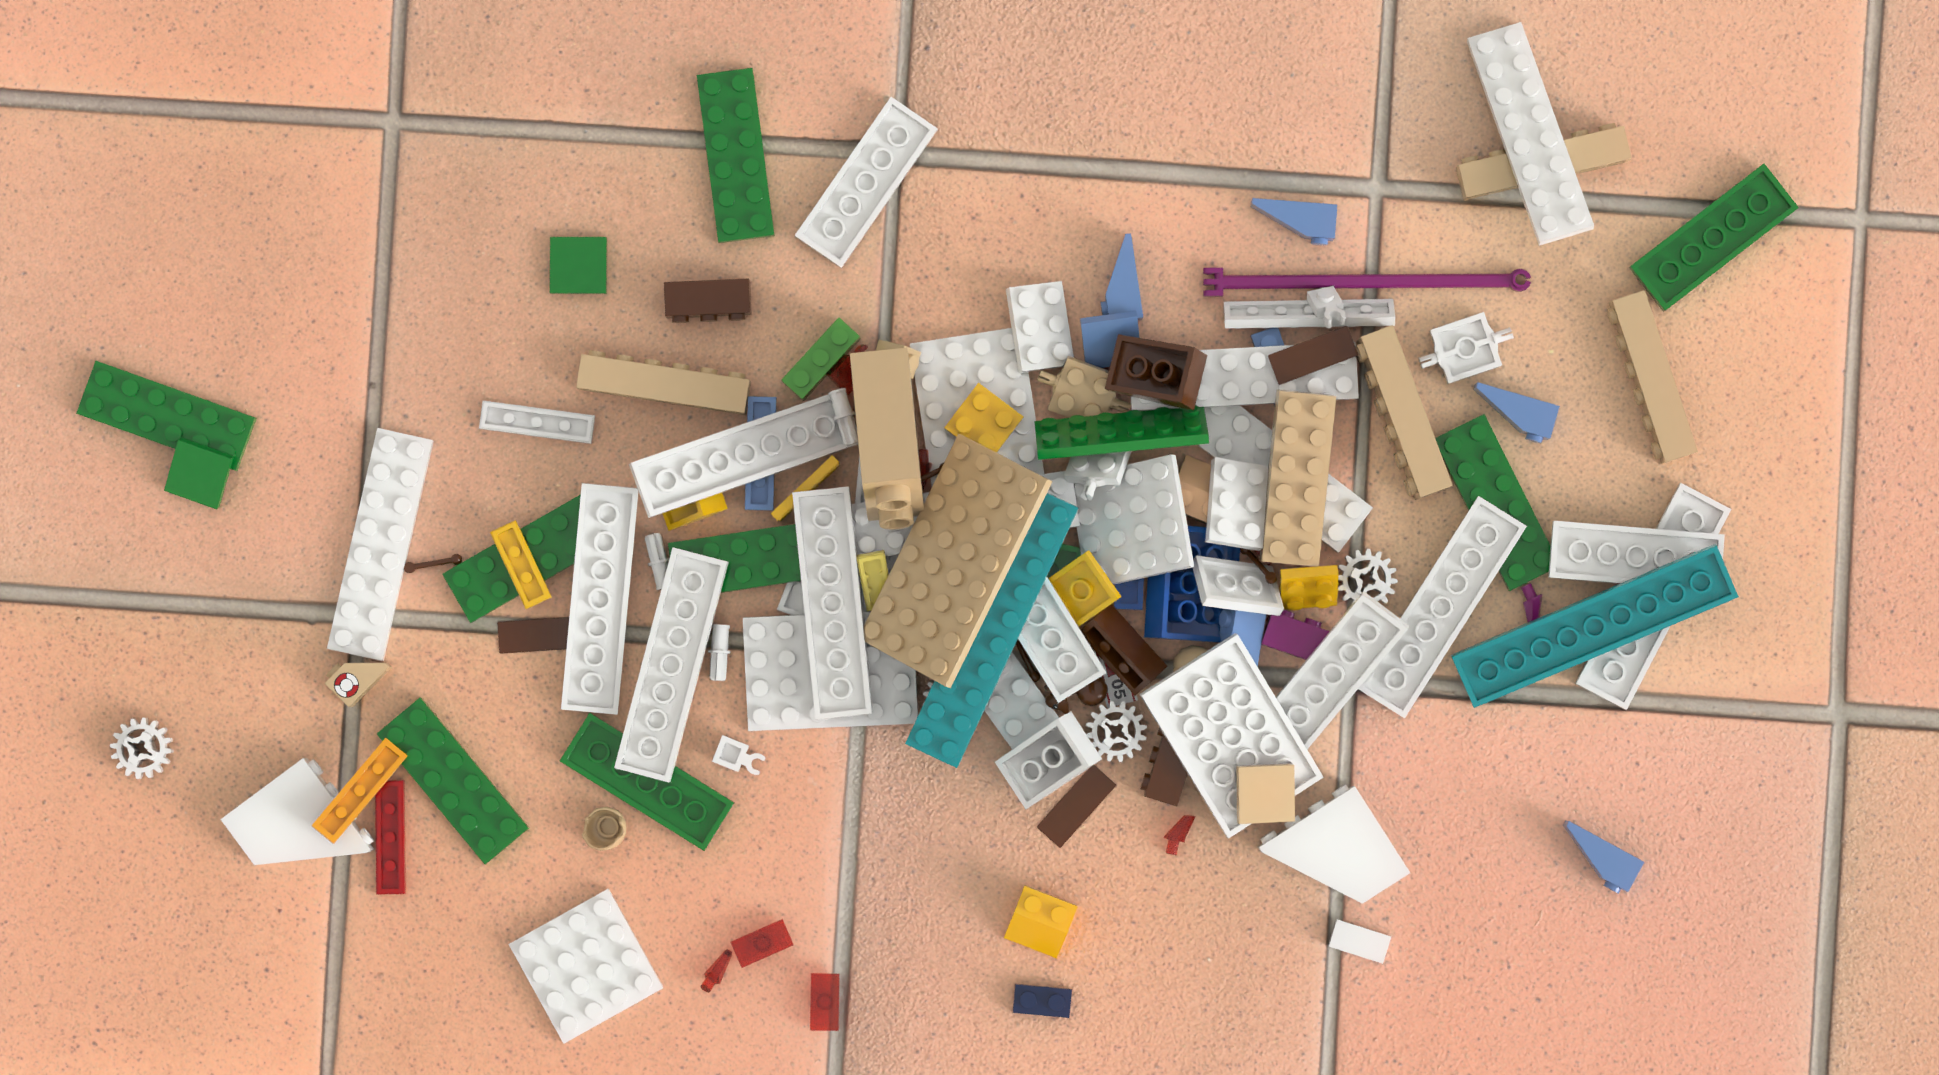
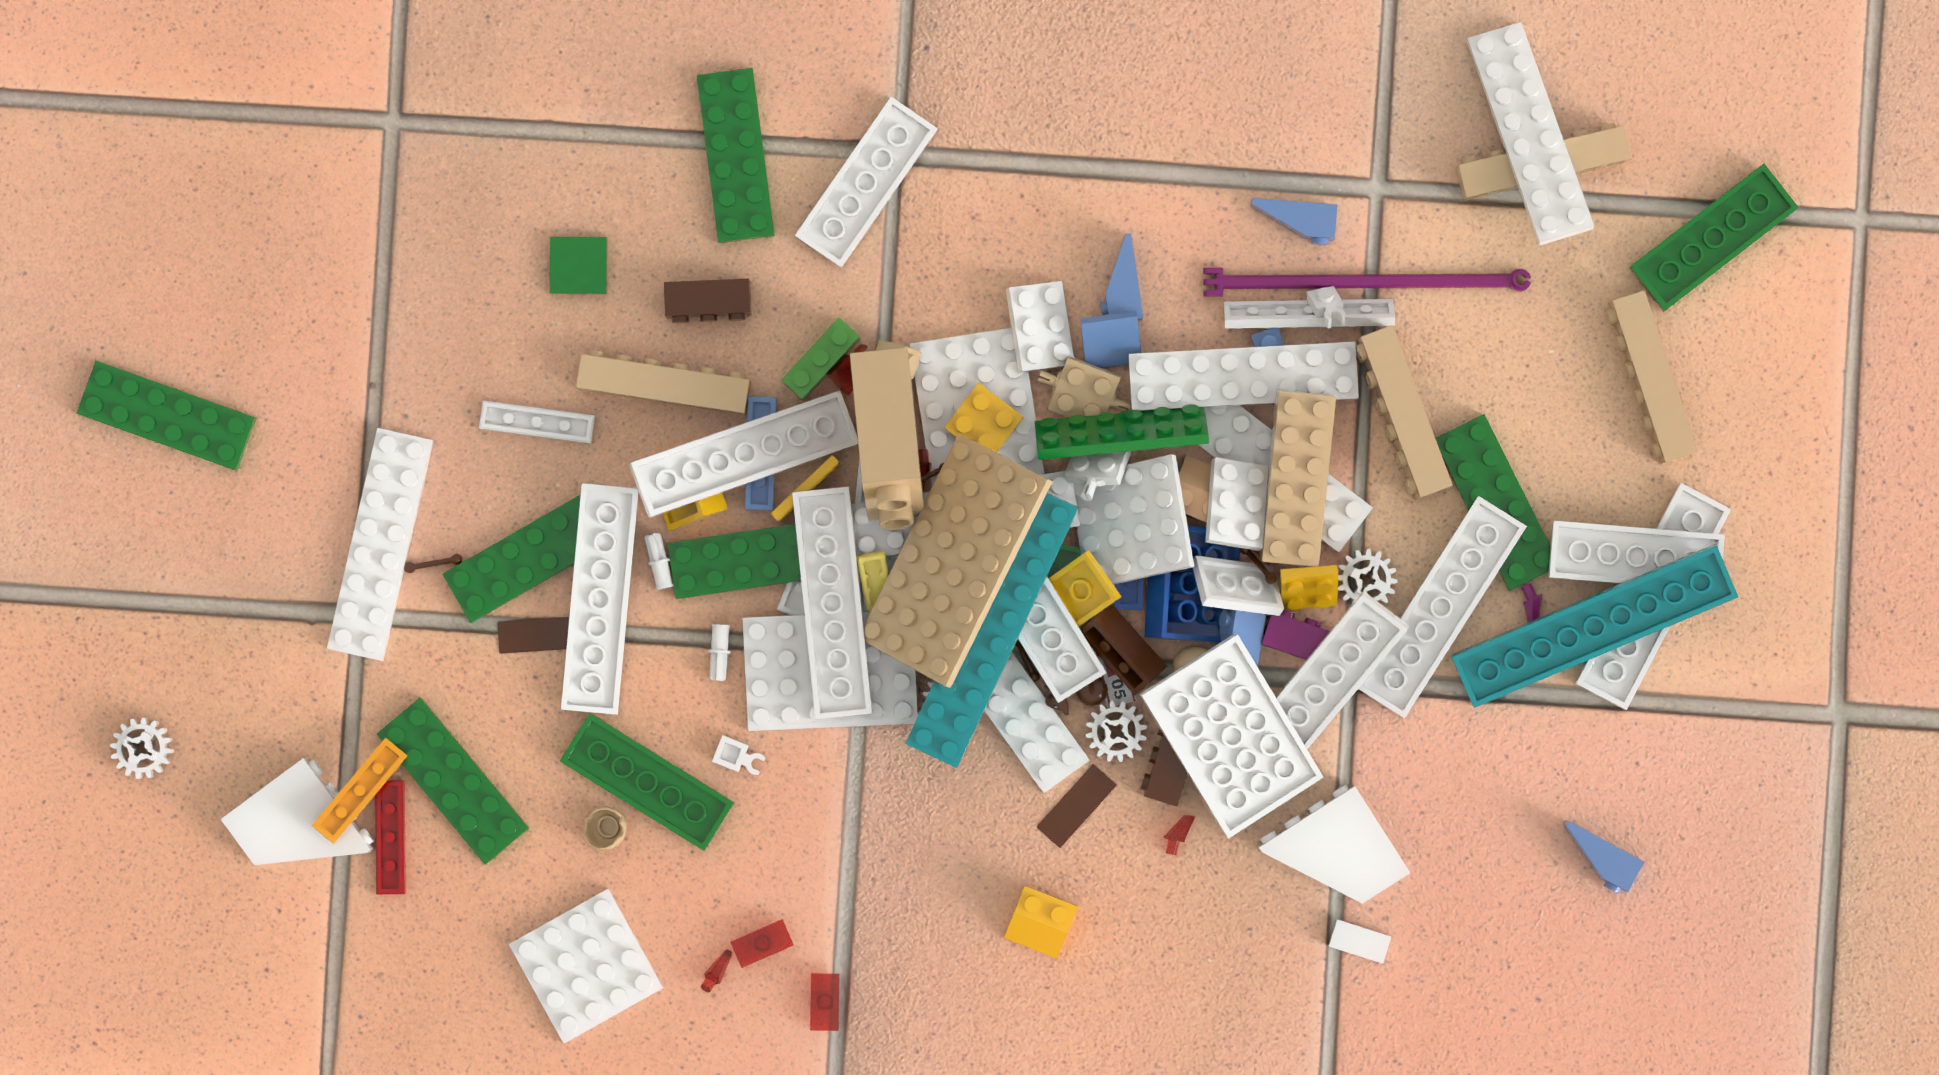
(198, 473): green tile -> none
(354, 680): tan slope -> none
(520, 564): yellow tile -> none
(671, 665): white plate -> none
(844, 416): white axle -> none
(1042, 1000): dark blue plate -> none
(1048, 760): white slope -> none
(1156, 371): reddish brown slope -> none
(1265, 793): tan tile -> none
(1313, 355): reddish brown sticker -> none
(1465, 348): white plate -> none
(1524, 413): medium blue slope -> none

